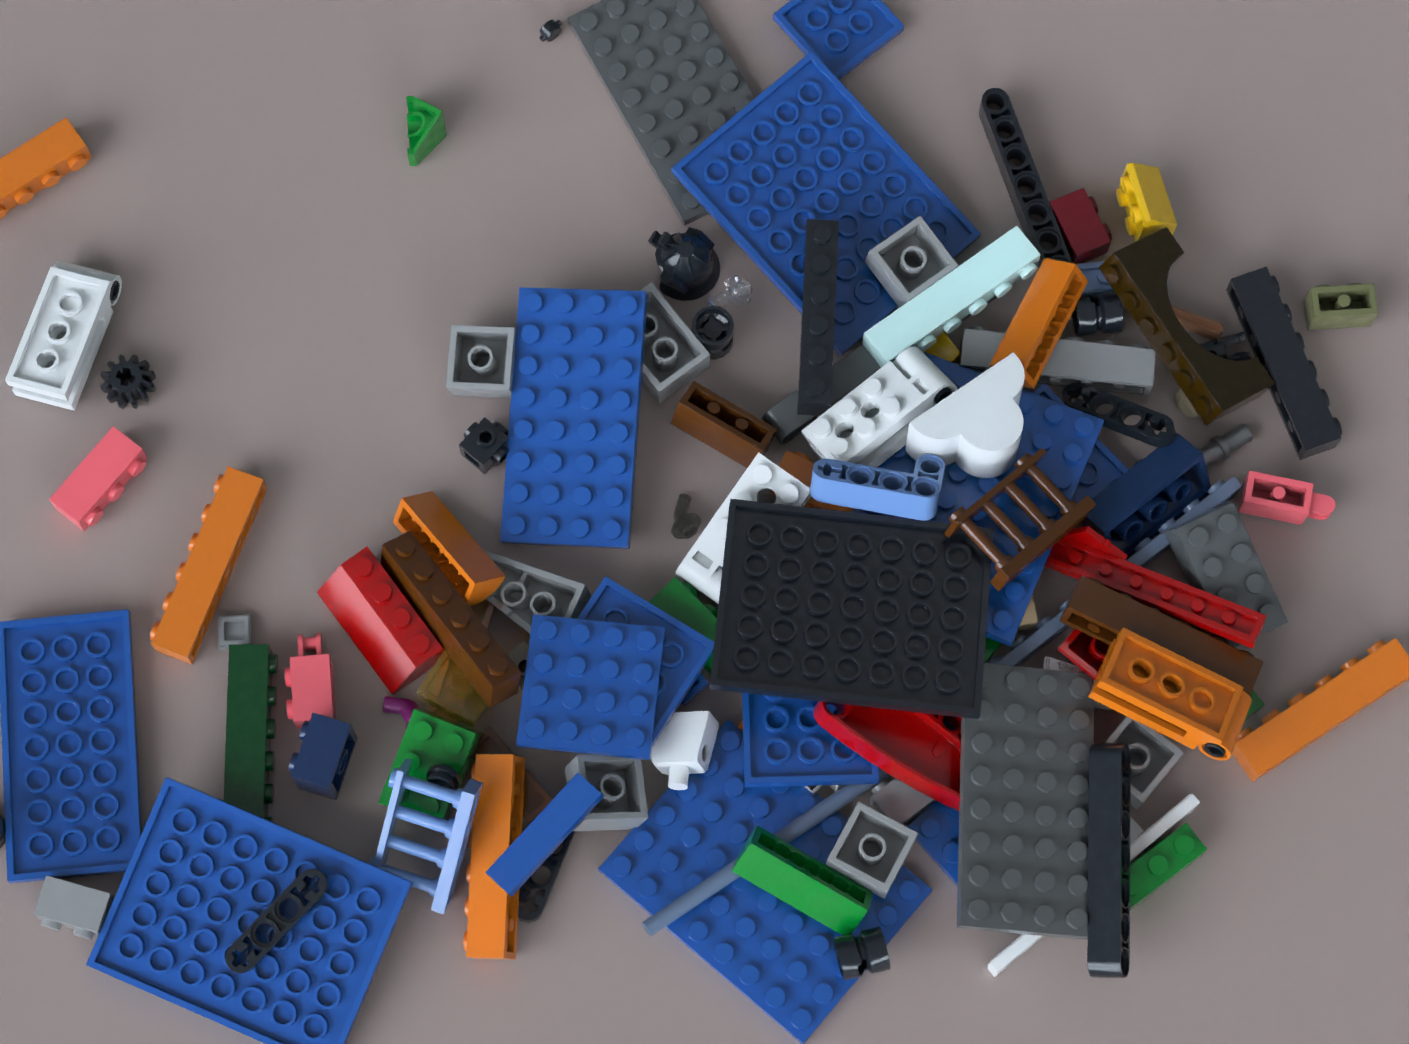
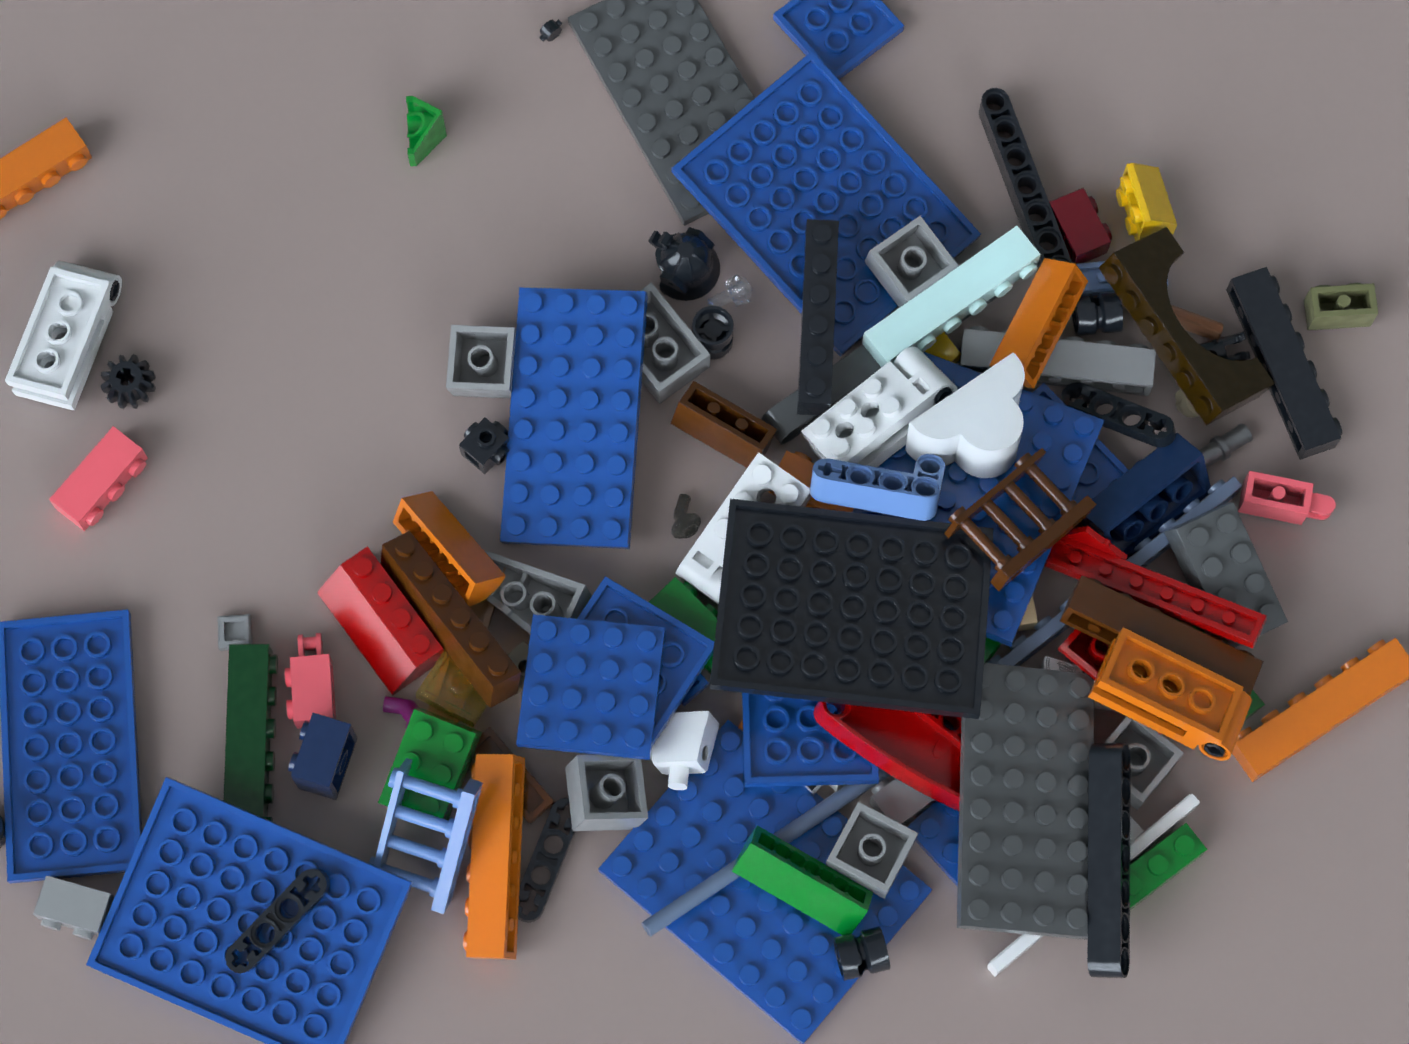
(208, 565): orange brick -> none
(443, 775): black plate -> none
(544, 834): blue tile -> none

